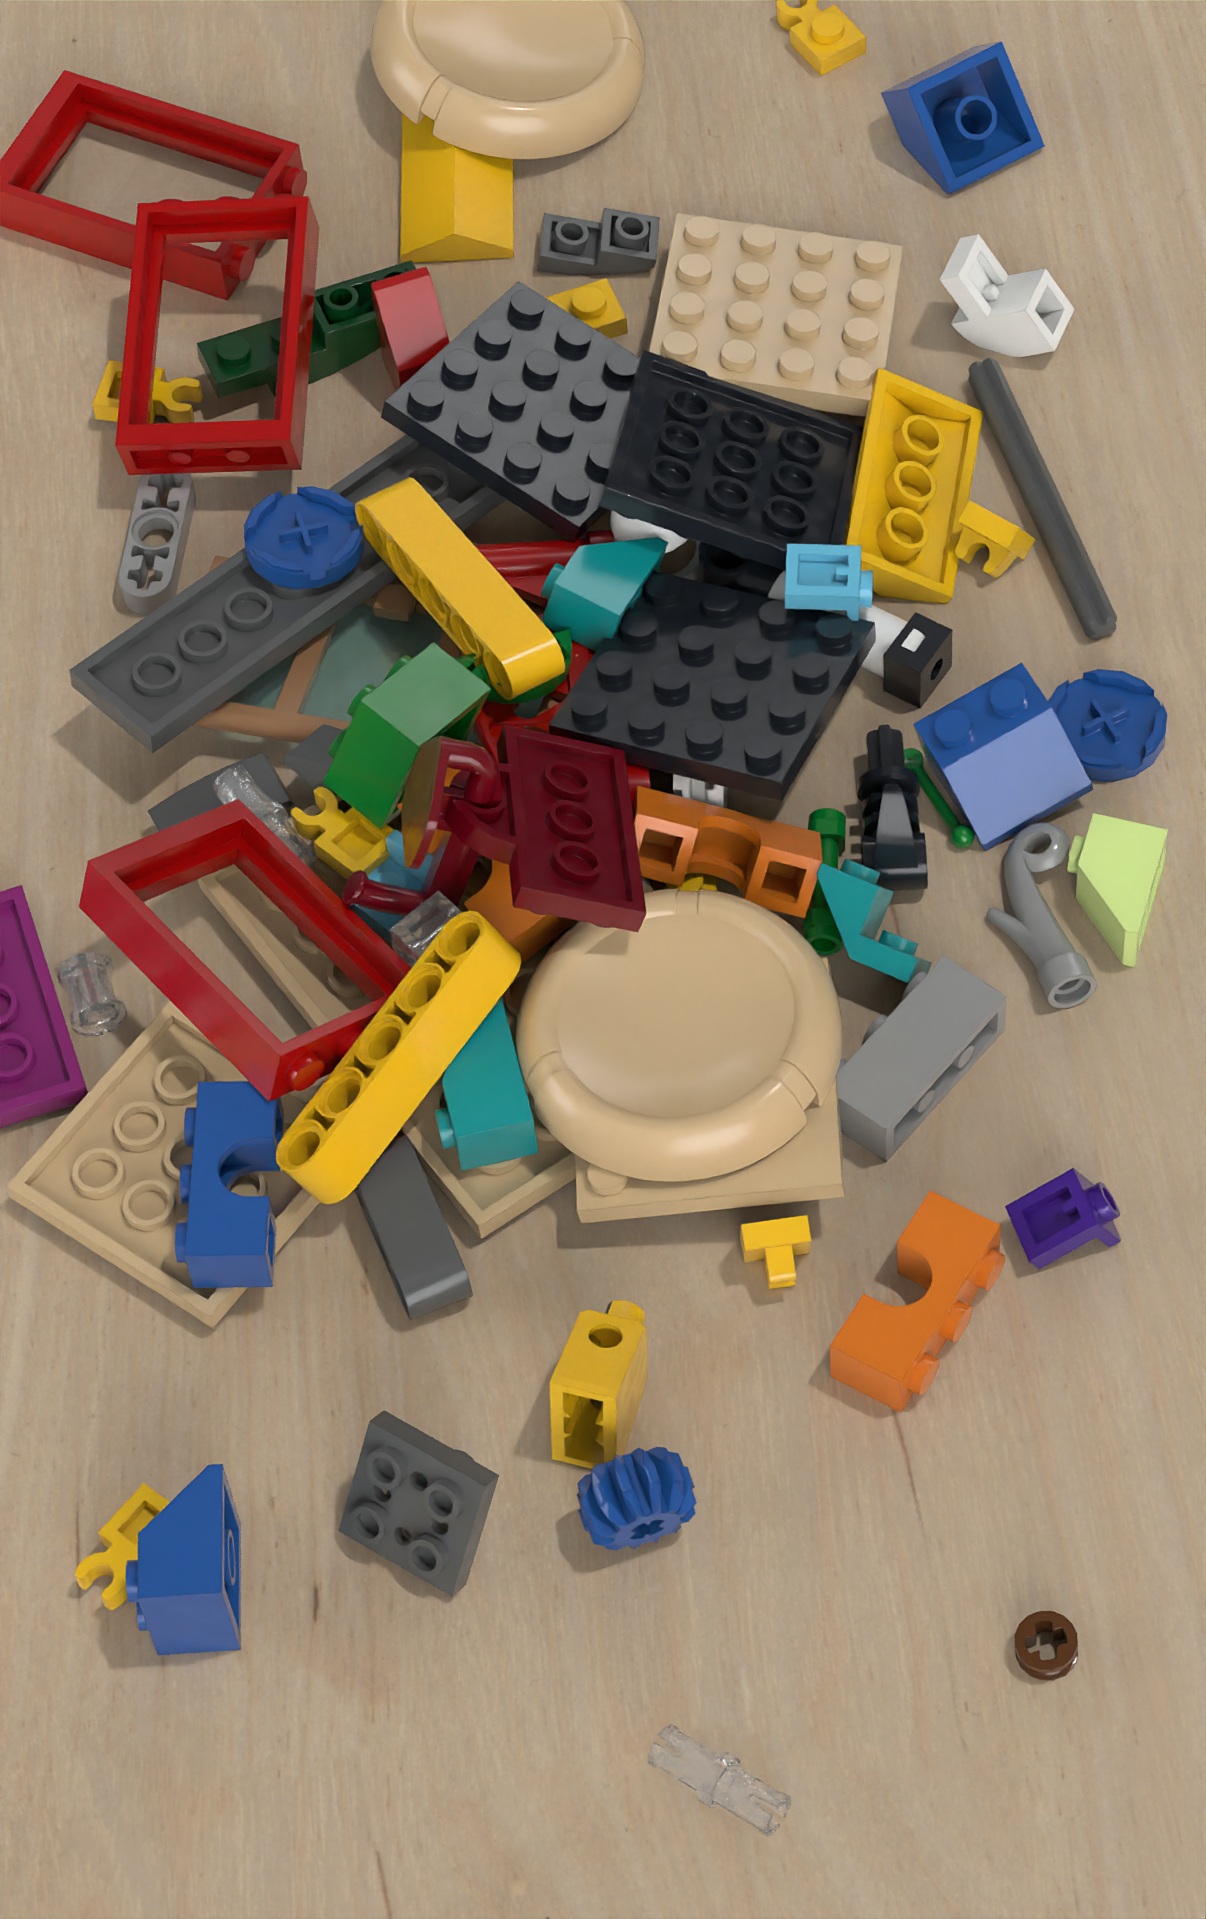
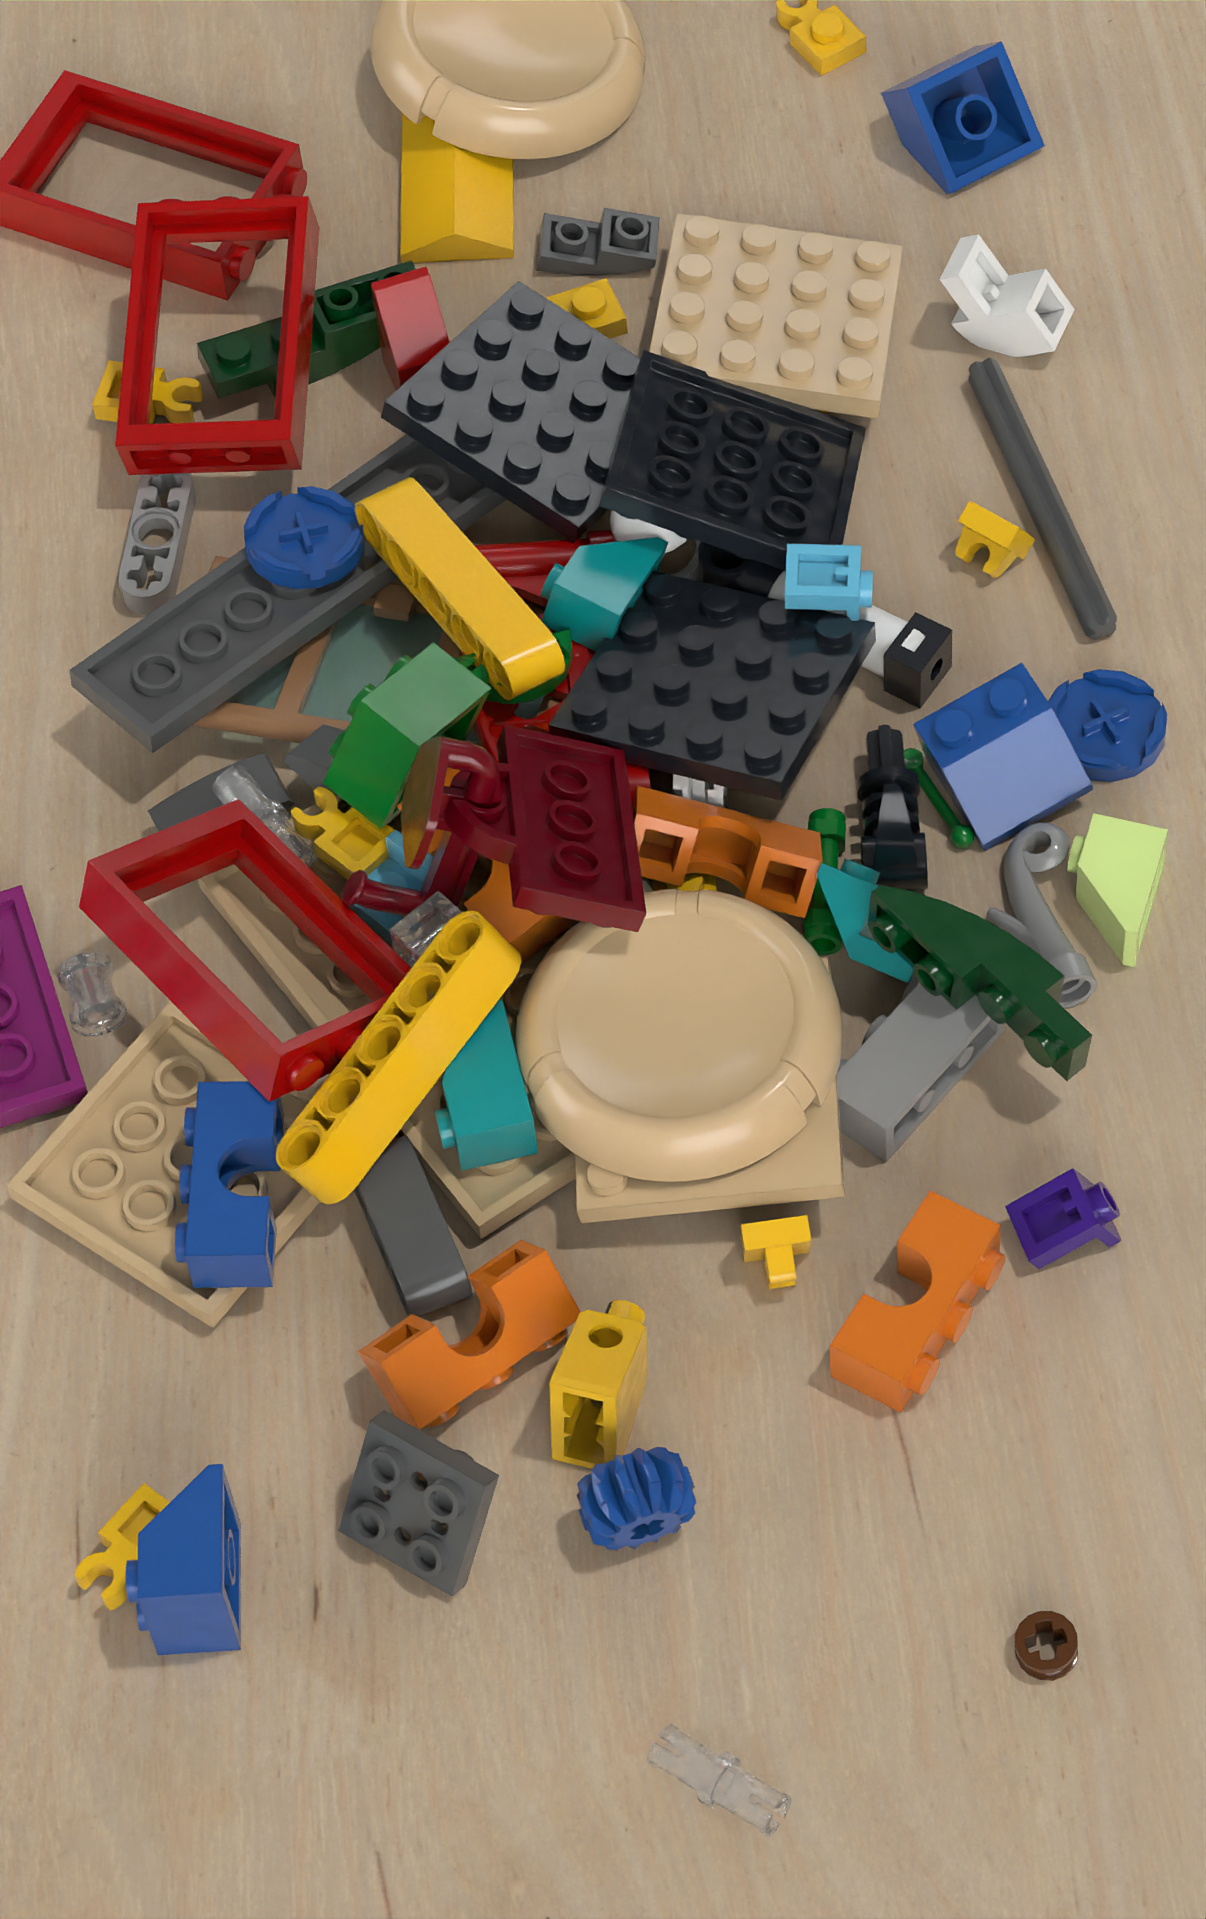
(521, 1312): none -> orange arch
(912, 488): yellow slope -> none
(967, 957): none -> dark green slope

